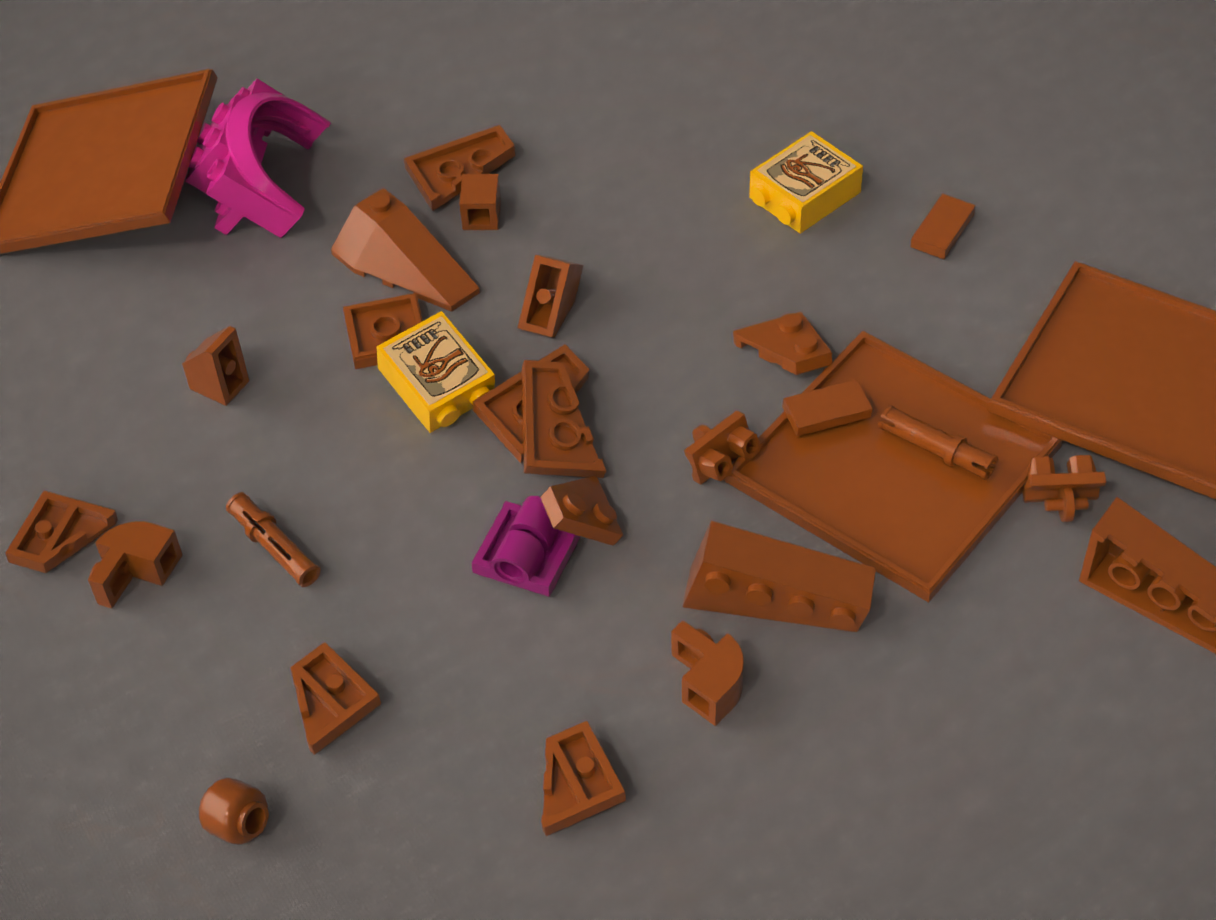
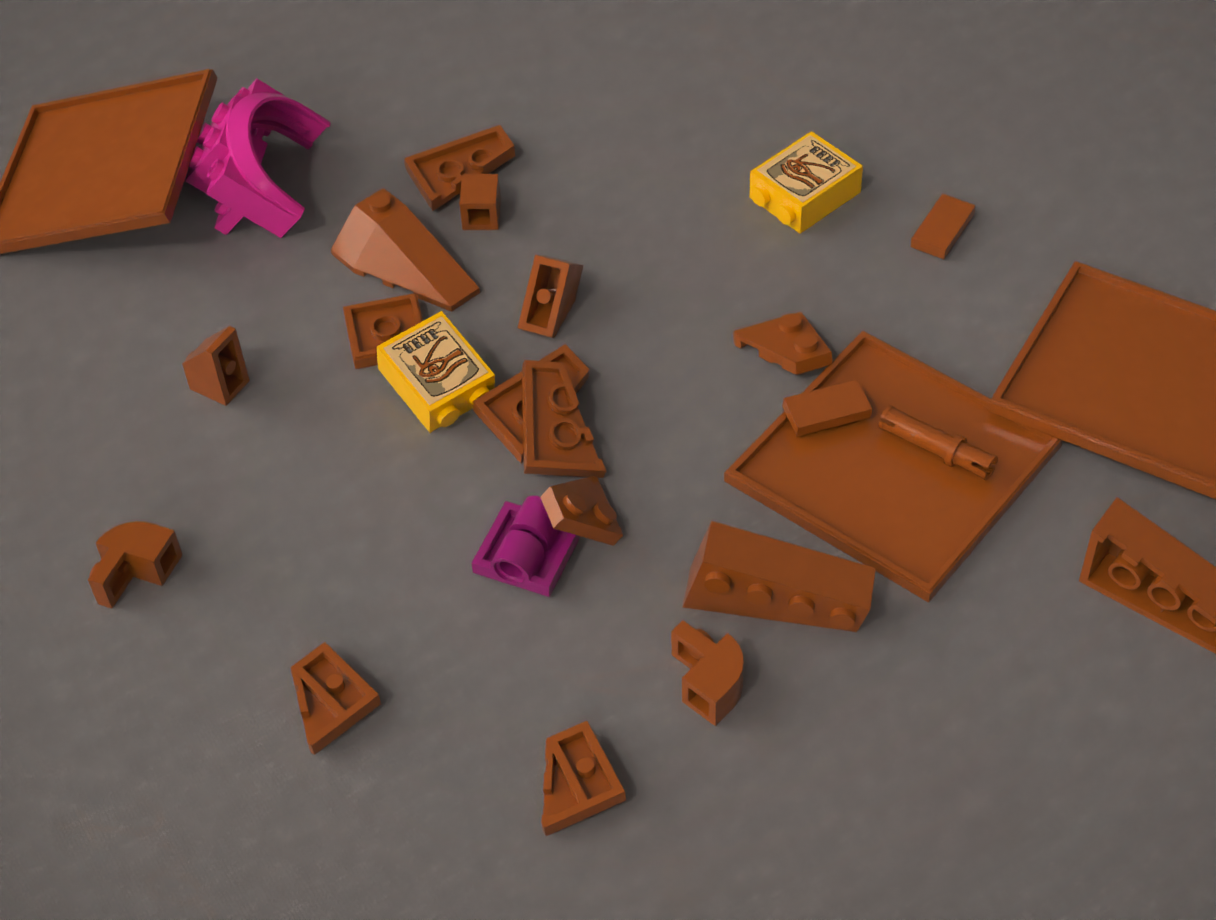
(57, 530): dark orange wing -> none
(233, 811): dark orange head -> none
(248, 515): dark orange pin -> none
(717, 447): dark orange hips -> none
(1063, 490): dark orange hips -> none

